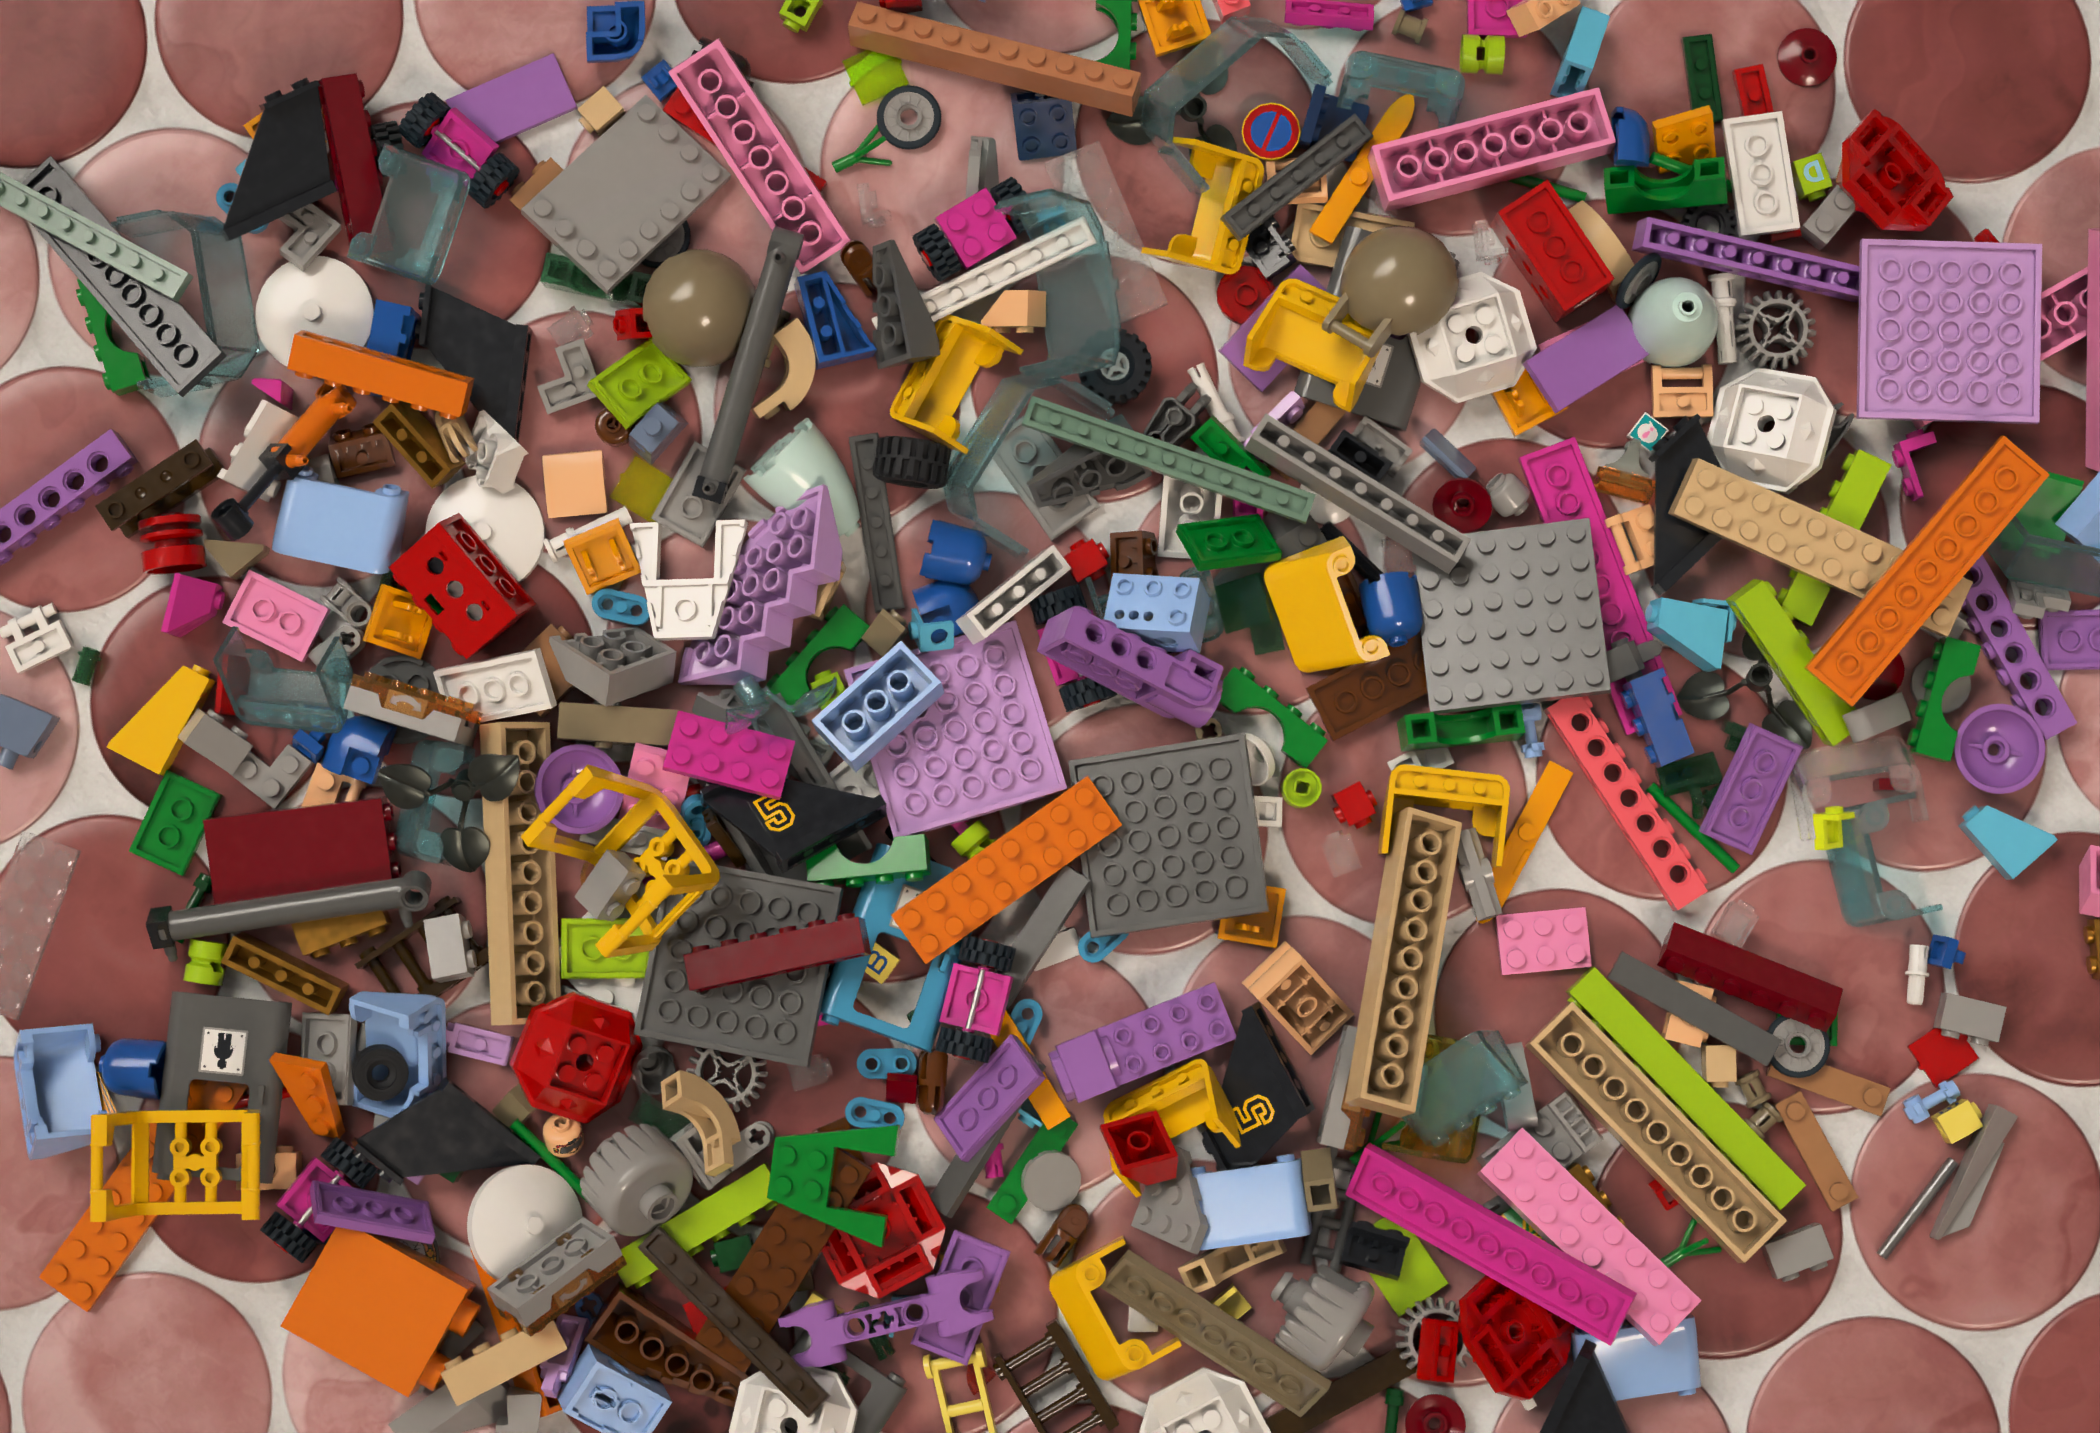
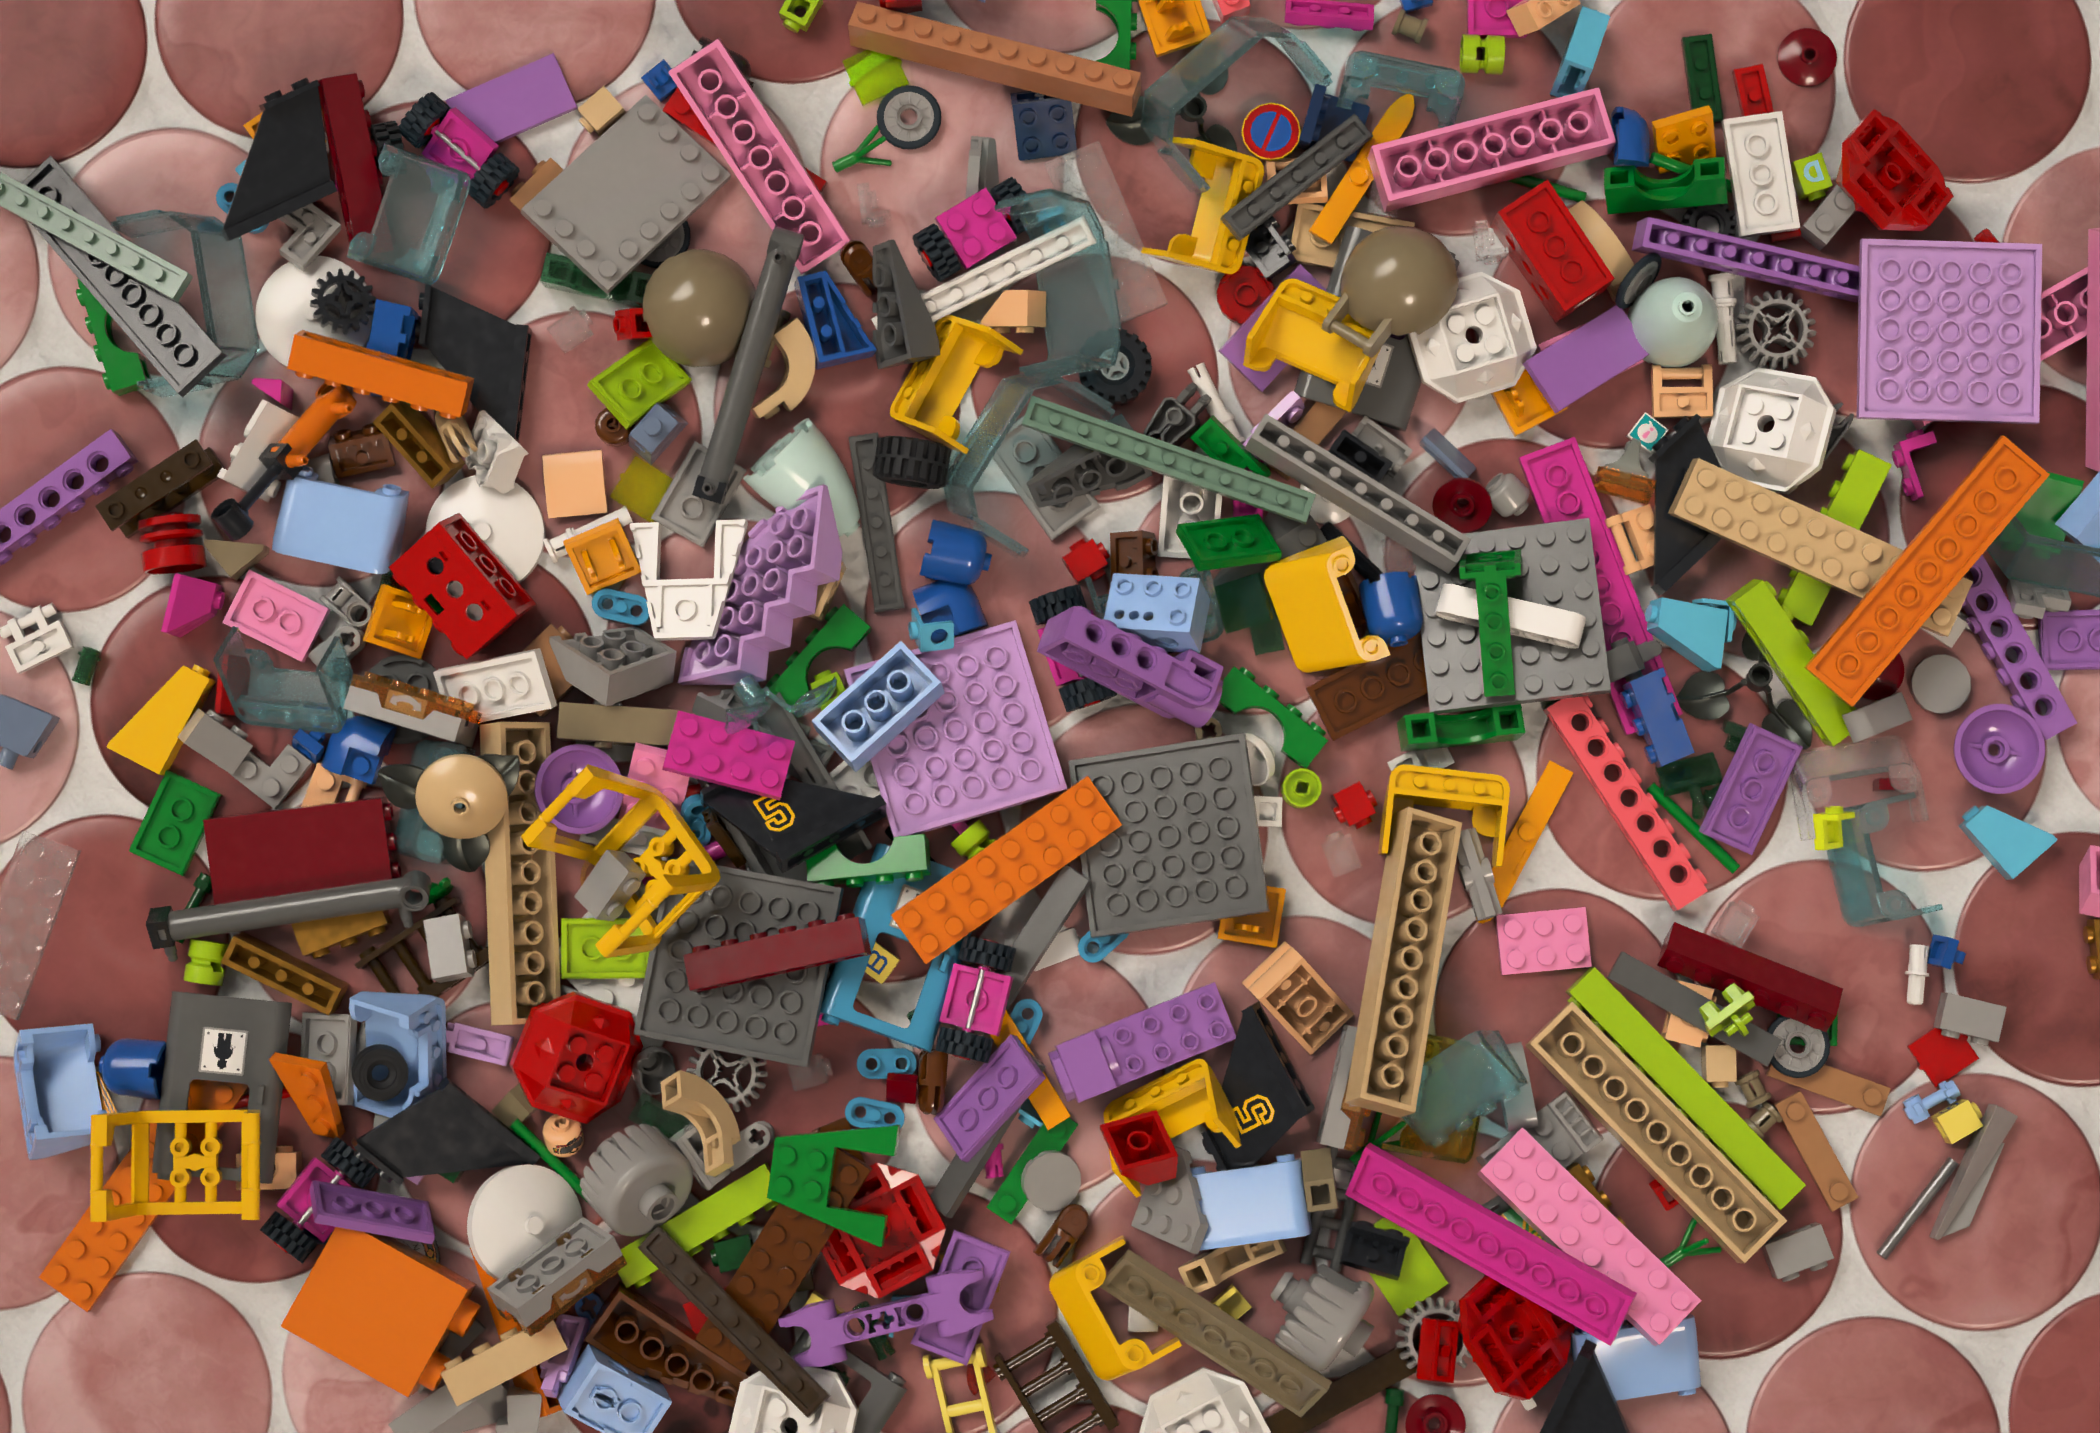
(330, 302): none -> black gear
(439, 891): none -> green plant
(464, 781): none -> tan dish
(573, 386): light grey plate -> none
(615, 31): blue brick -> none
(885, 632): dark tan slope -> none
(1013, 594): white brick -> none
(1490, 574): none -> green bracket
(1526, 618): none -> white beam
(1531, 713): light blue bar -> none
(1739, 1004): none -> lime hips
(1933, 735): green arch -> none

